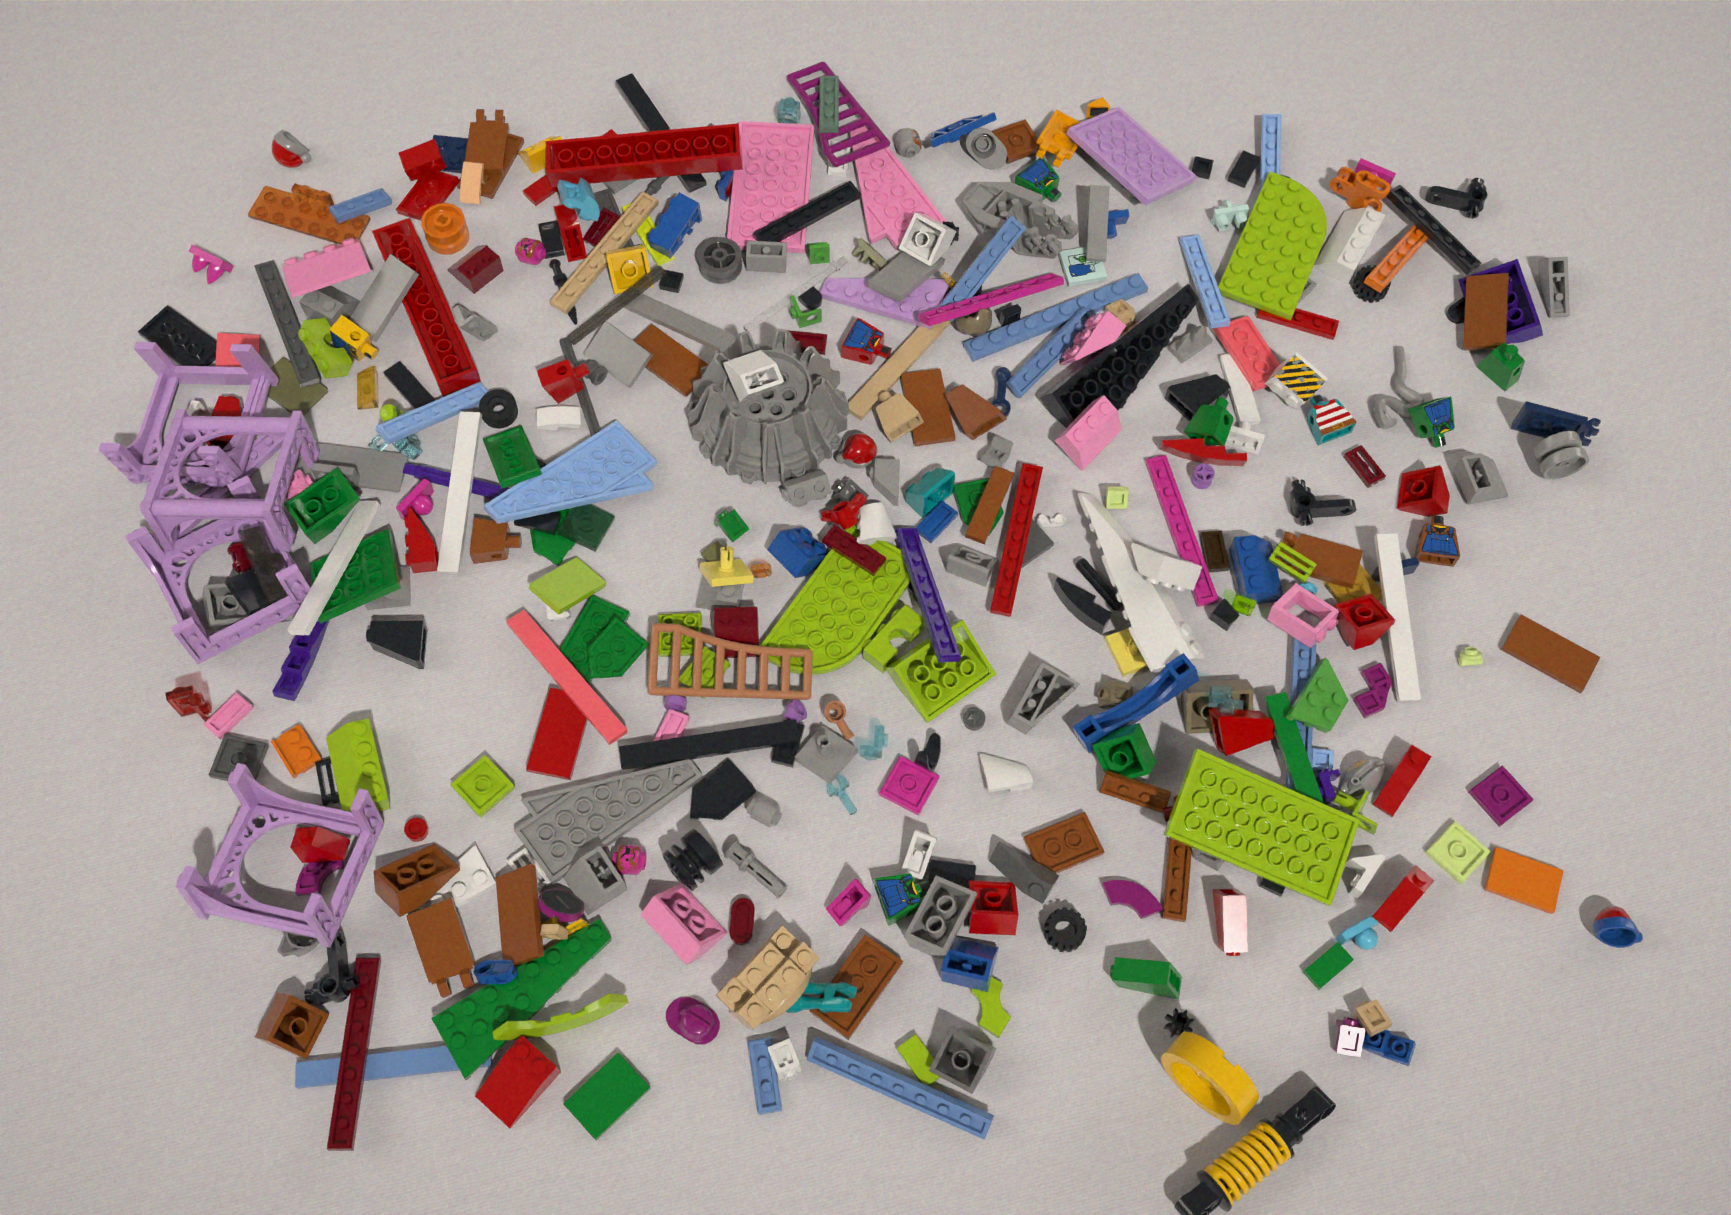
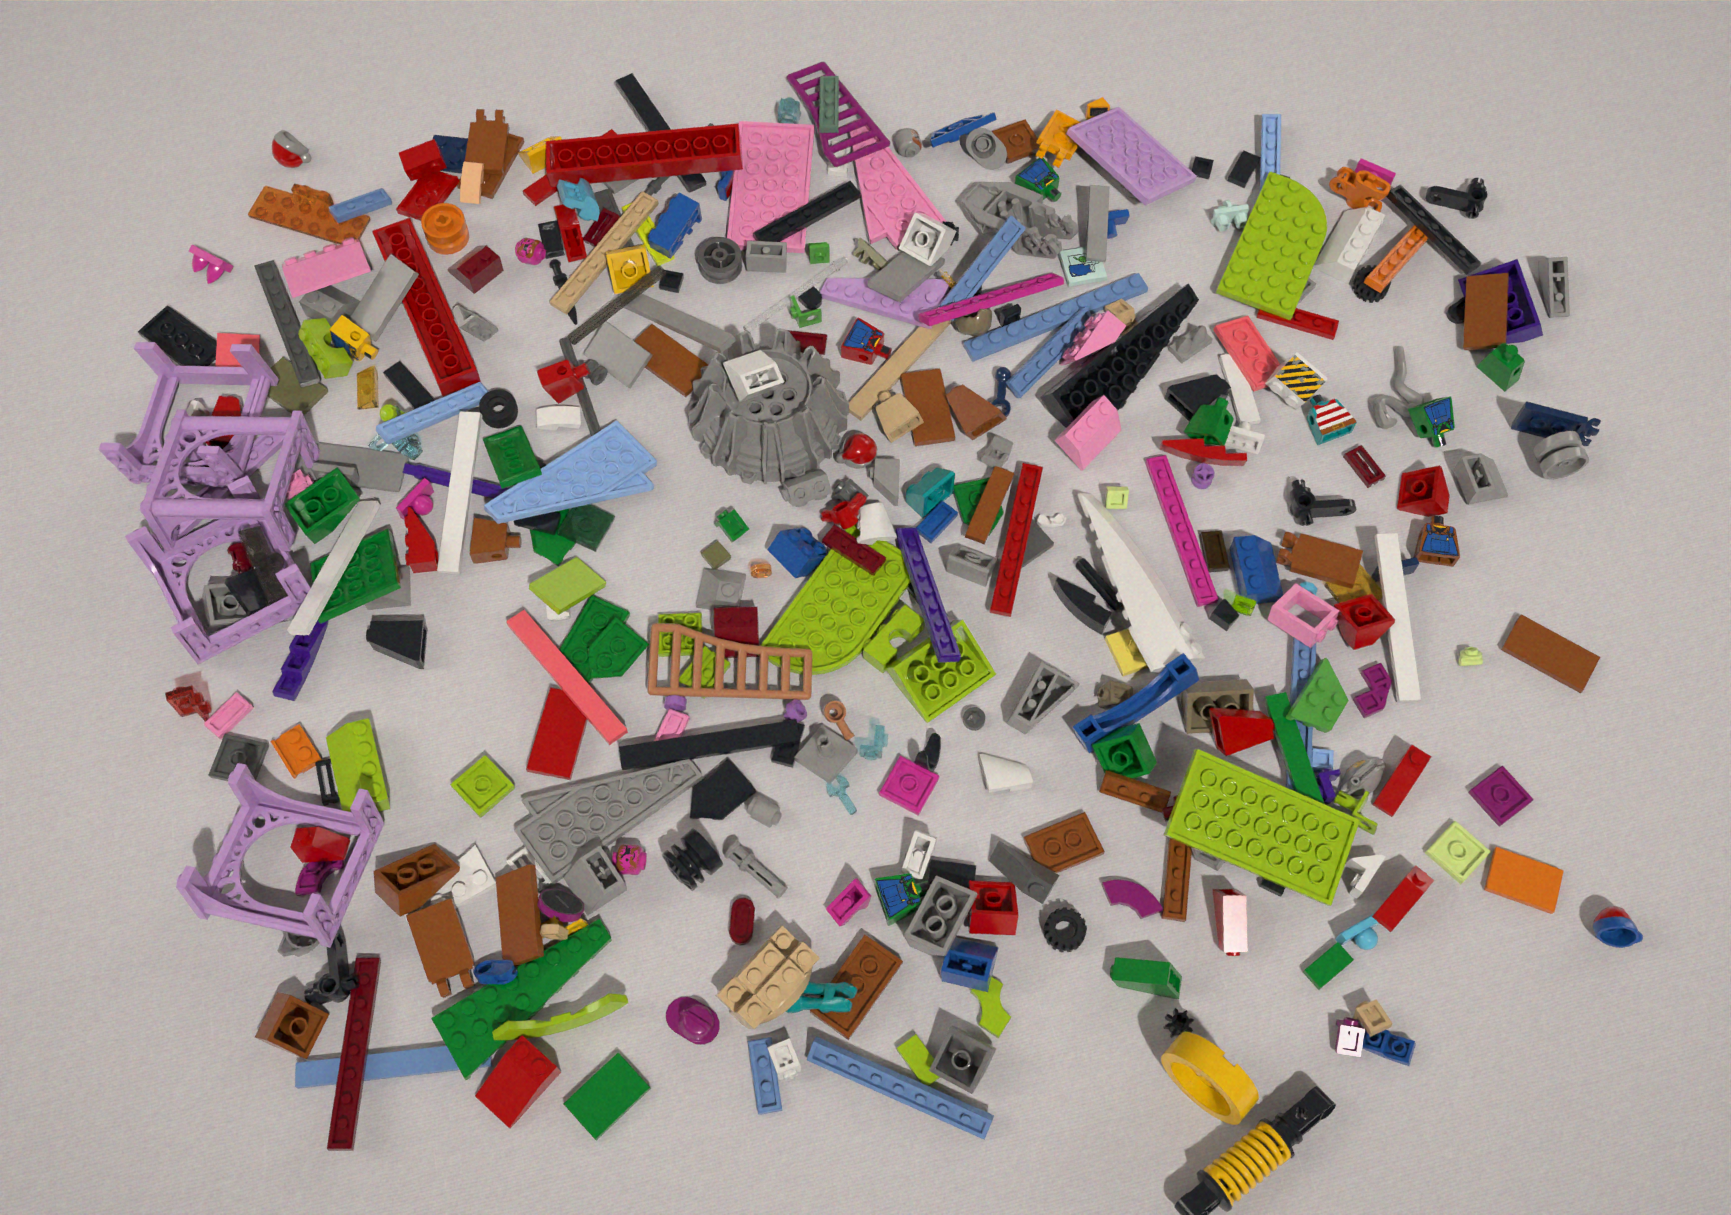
(416, 829): red tile -> none
(683, 923): bright pink slope -> none
(726, 570): light yellow tile -> none
(1165, 568): white slope -> none
(1204, 281): light blue tile -> none
(1221, 698): clear light blue bracket -> none
(1303, 578): lime tile -> none

